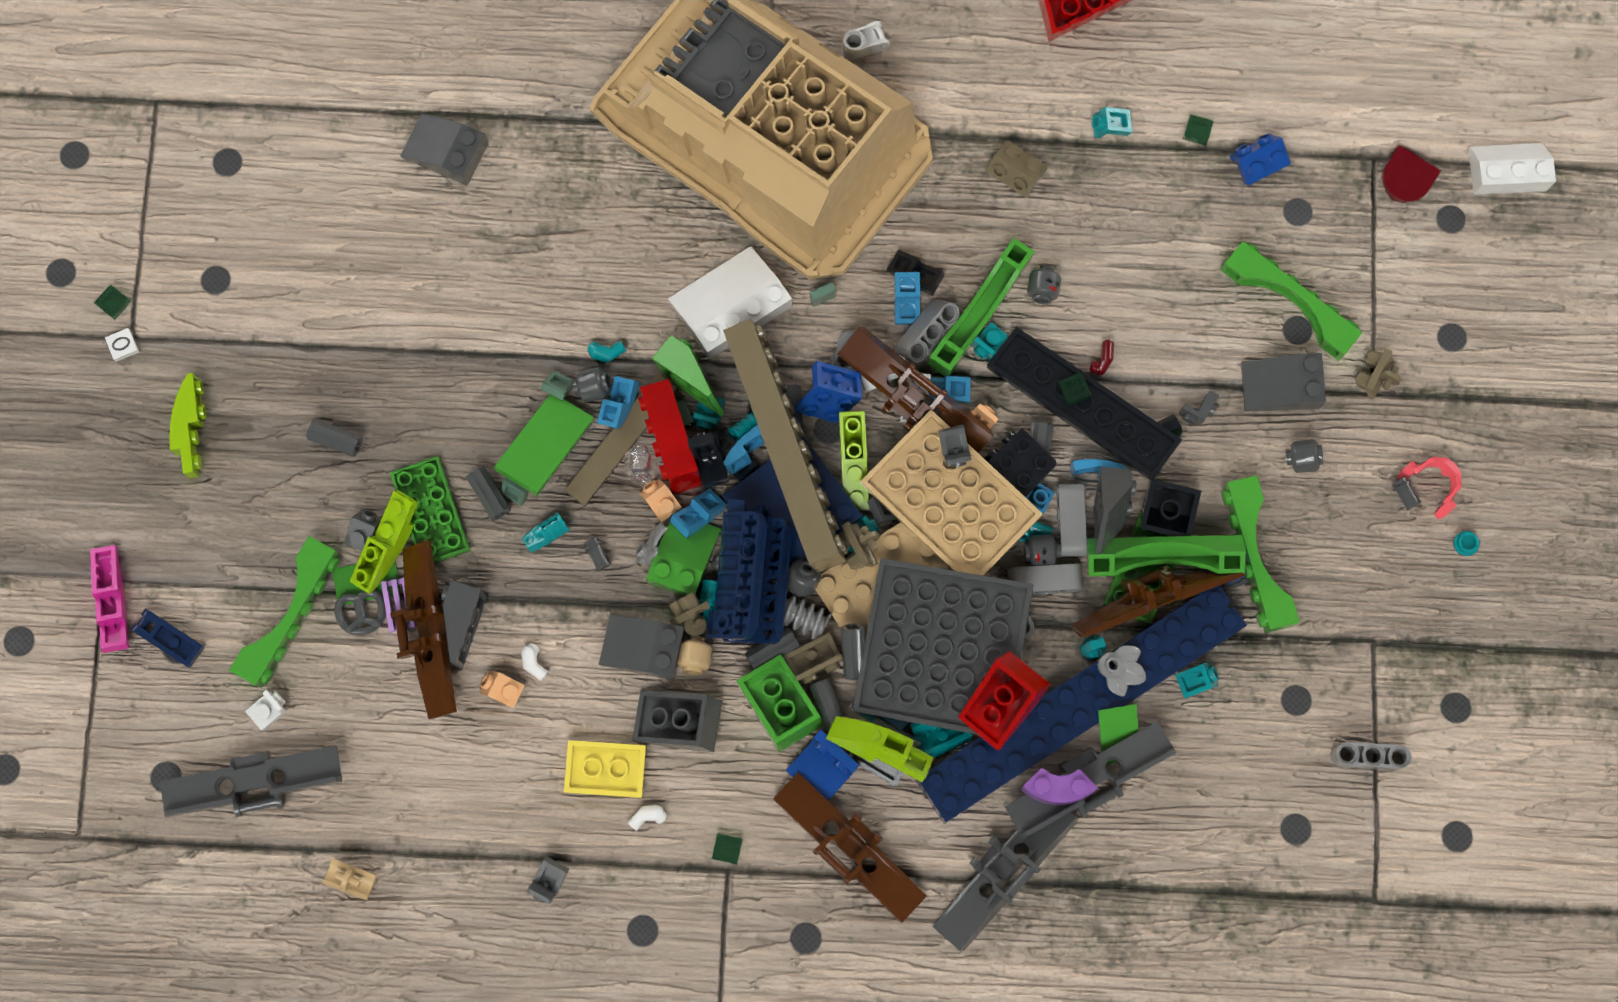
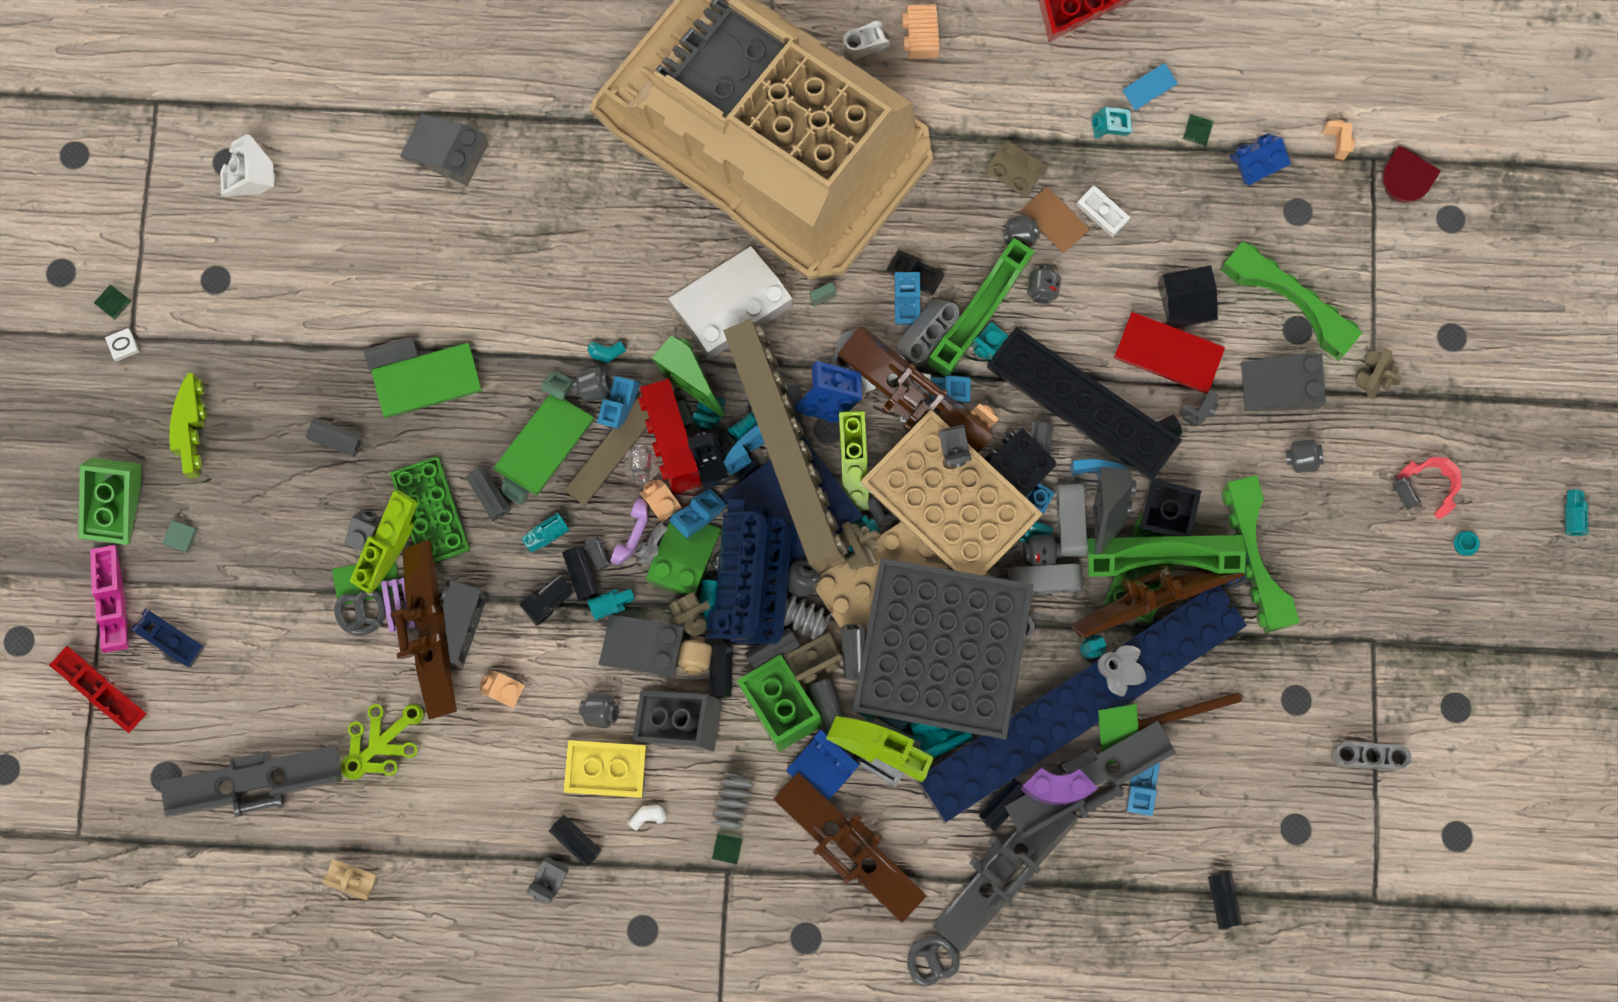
(98, 689): none -> red slope
(108, 500): none -> bright green slope
(179, 536): none -> sand green tile
(248, 169): none -> white slope
(267, 709): white bracket -> none
(313, 566): bright green arch -> none
(379, 744): none -> lime plant
(391, 353): none -> dark grey axle
(426, 380): none -> bright green tile
(529, 660): white arm -> none
(541, 604): none -> black piece
(575, 840): none -> black axle
(580, 573): none -> black axle
(599, 710): none -> dark grey head
(609, 603): none -> teal hinge
(623, 553): none -> lavender bar
(721, 671): none -> black axle
(732, 801): none -> light grey piece
(922, 31): none -> light nougat brick
(932, 960): none -> dark grey piece
(995, 812): none -> black axle
(1003, 700): red slope -> none
(1023, 229): none -> dark grey head
(1055, 219): none -> medium nougat sticker
(1074, 389): clear green tile -> none
(1103, 211): none -> white plate
(1107, 356): dark red arm -> none
(1143, 791): none -> dark azure slope
(1150, 86): none -> dark azure slope
(1169, 352): none -> red tile
(1189, 297): none -> black slope
(1190, 710): none -> reddish brown piece
(1197, 679): teal bracket -> none
(1225, 900): none -> black axle
(1343, 134): none -> light nougat bracket
(1511, 168): white slope -> none
(1576, 514): none -> teal hinge

